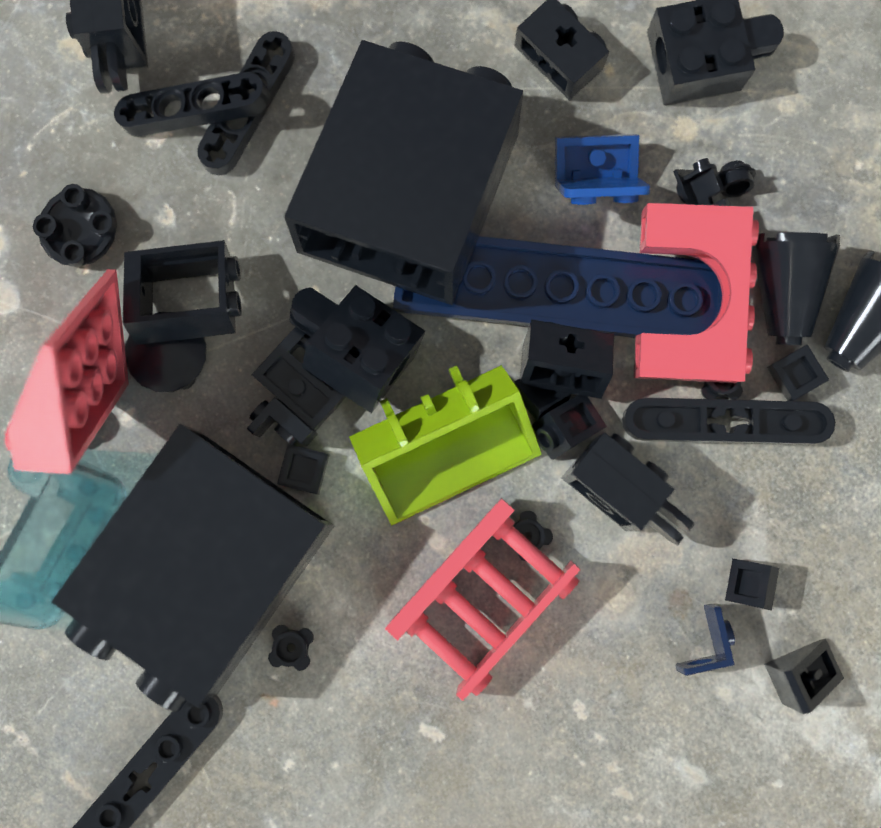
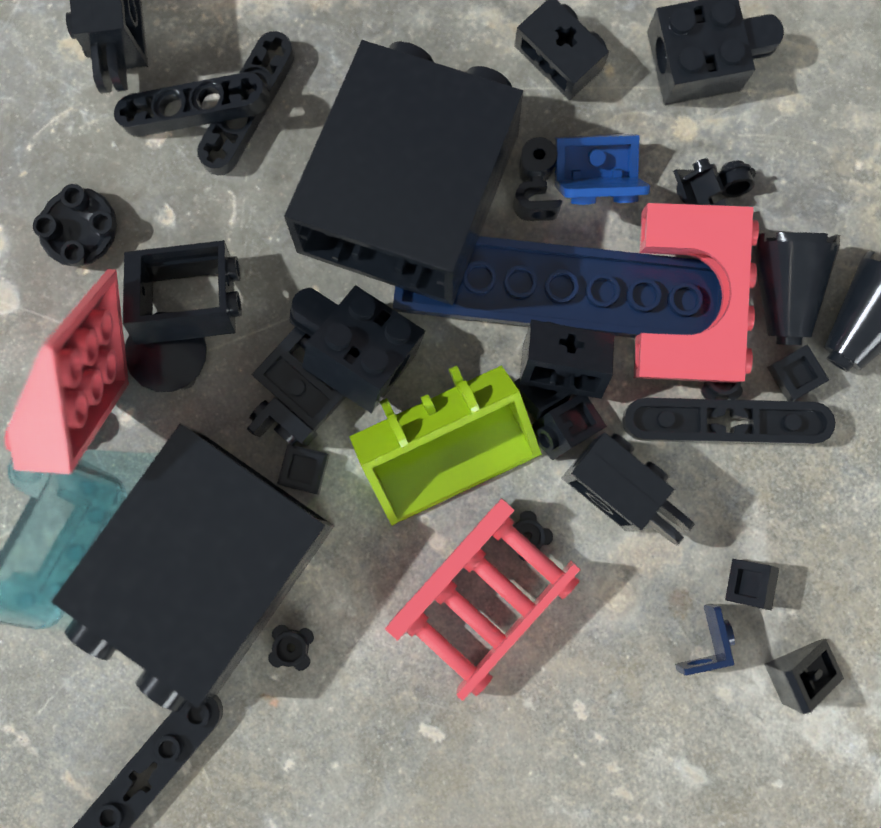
(535, 168): none -> black leg

